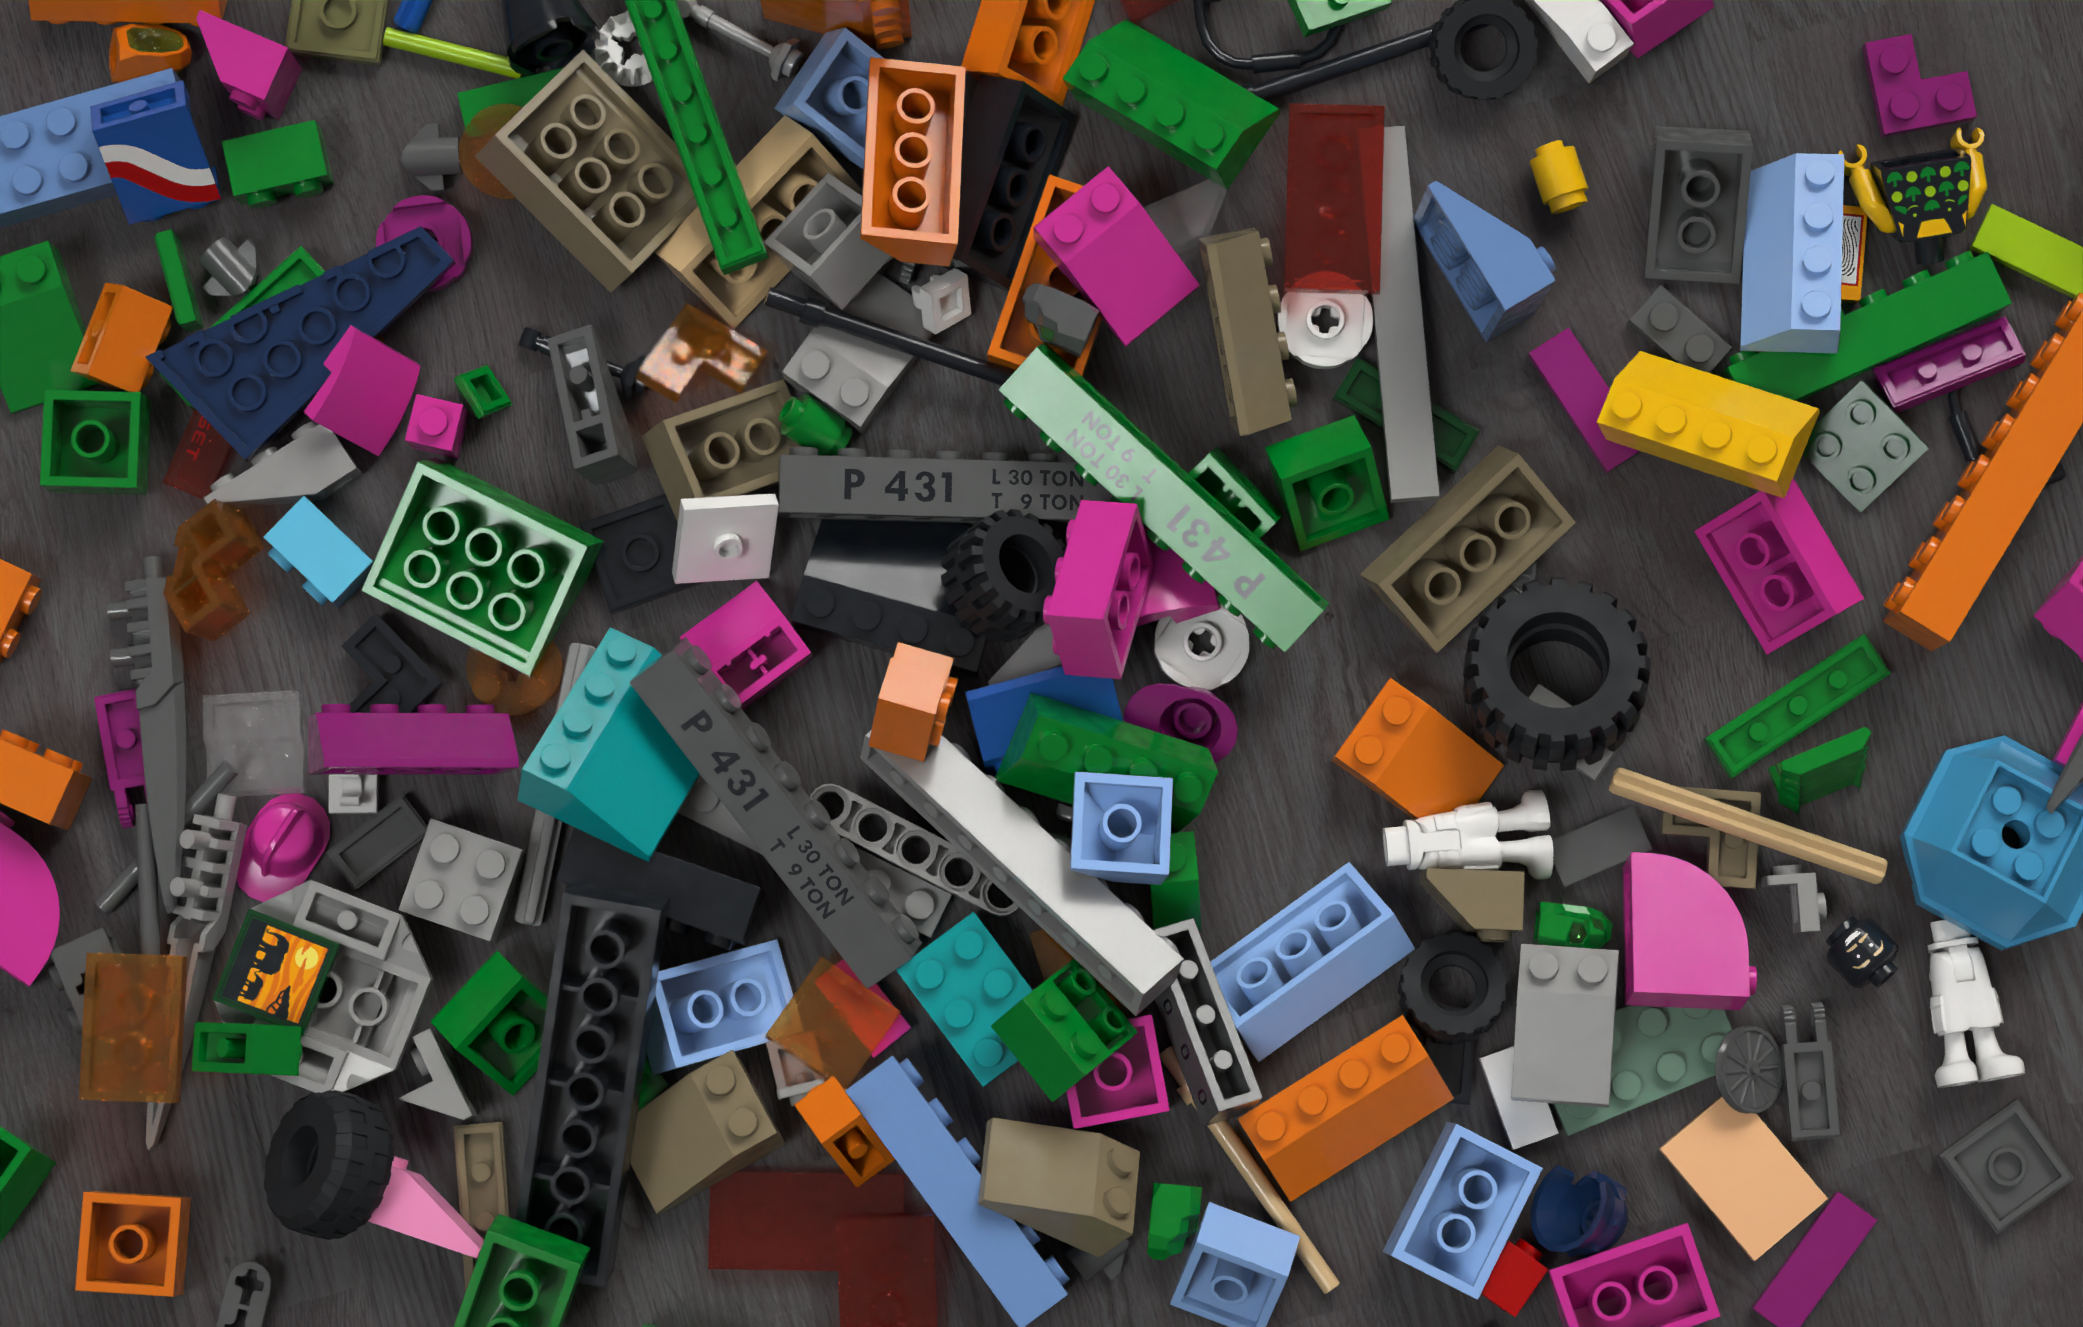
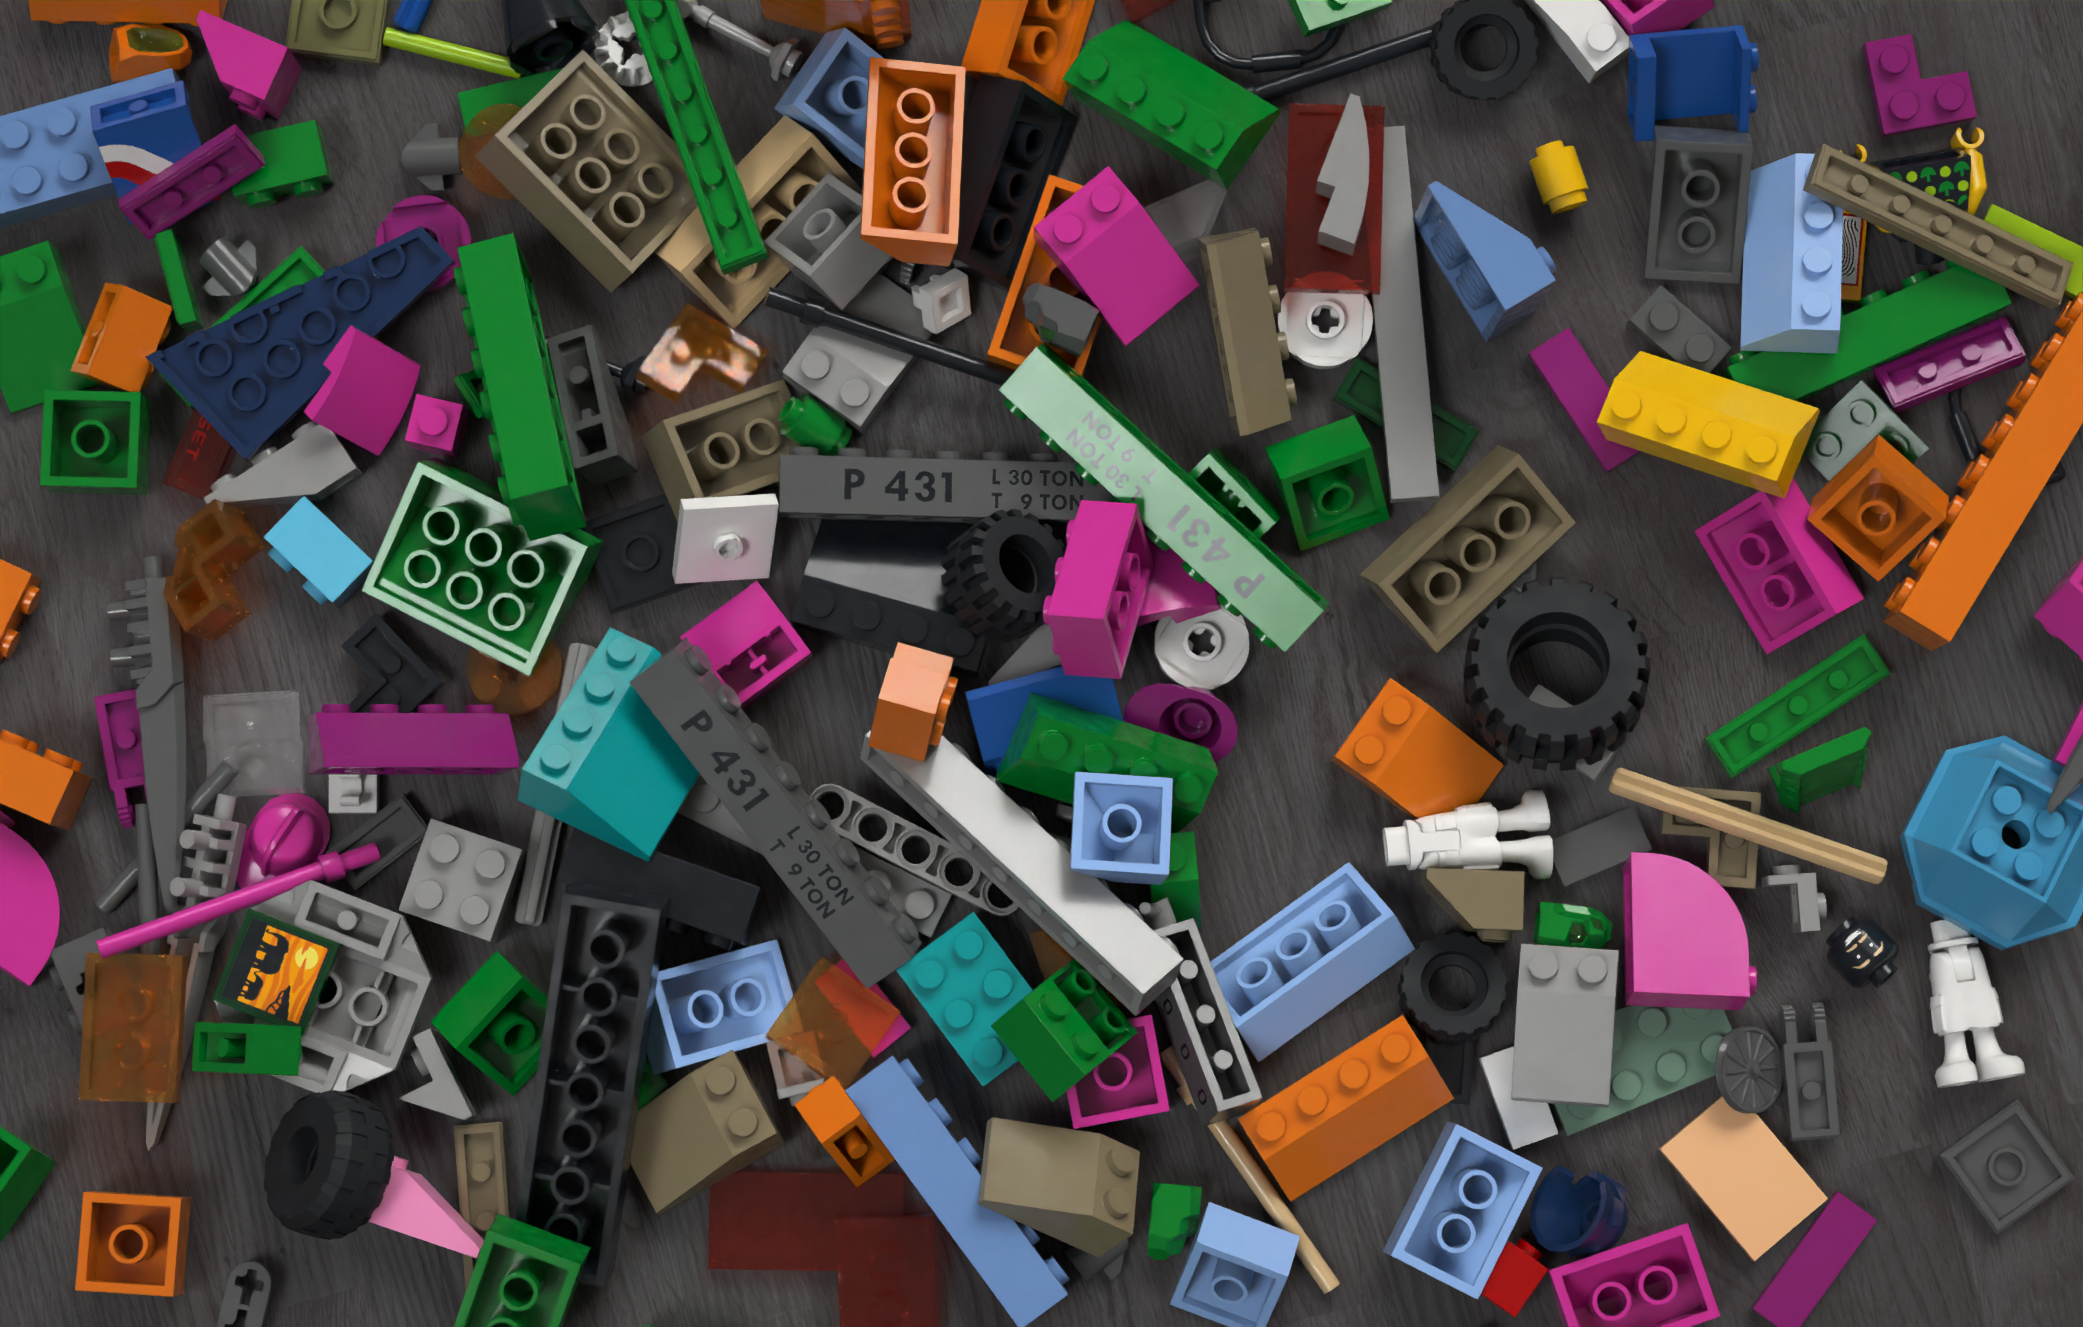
(191, 182): none -> magenta tile
(328, 868): none -> dark pink bar
(518, 388): none -> green brick
(1158, 913): none -> light grey hand
(1345, 180): none -> light grey slope
(1690, 77): none -> blue panel
(1878, 508): none -> orange brick
(1937, 226): none -> dark tan tile

